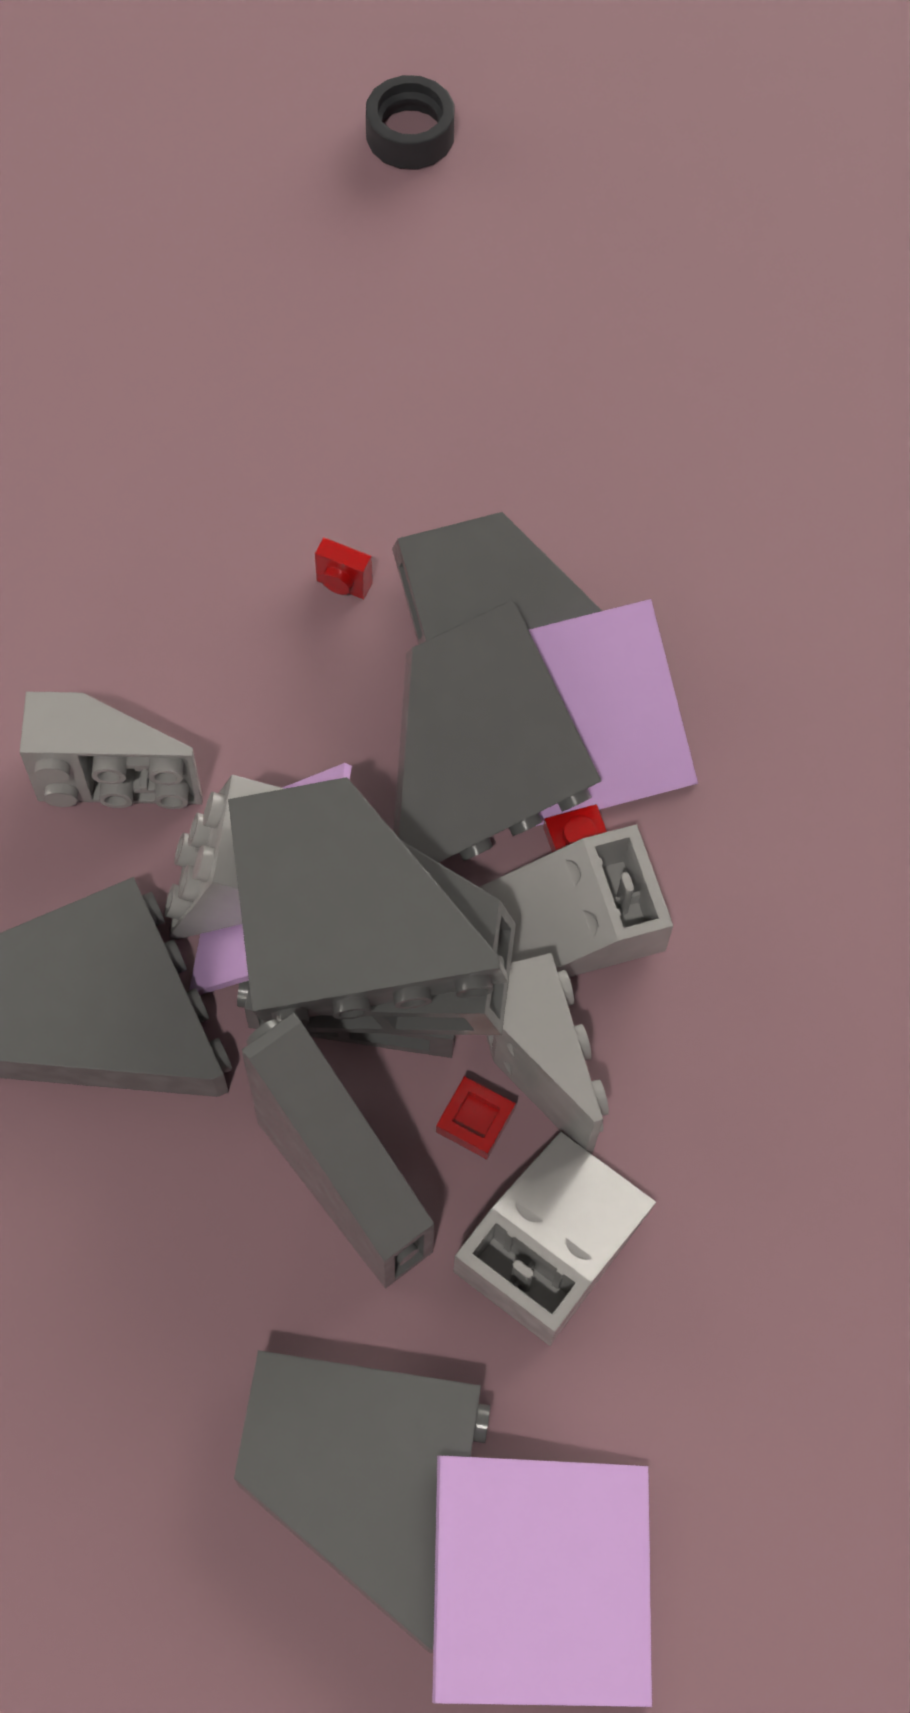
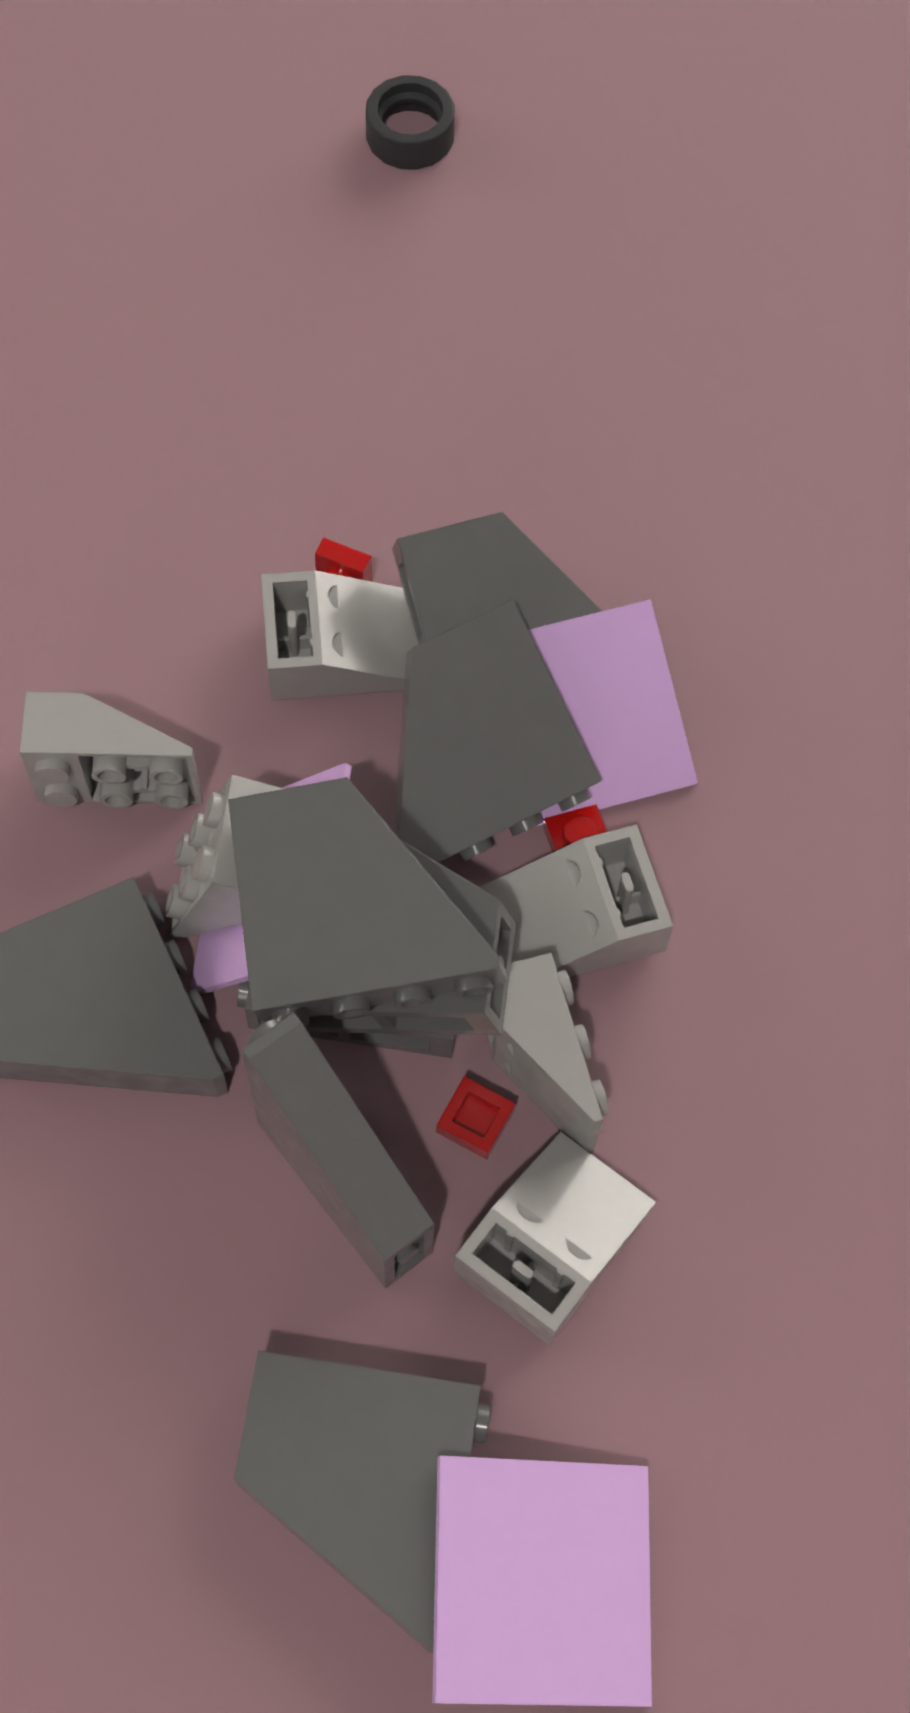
(334, 635): none -> light grey slope

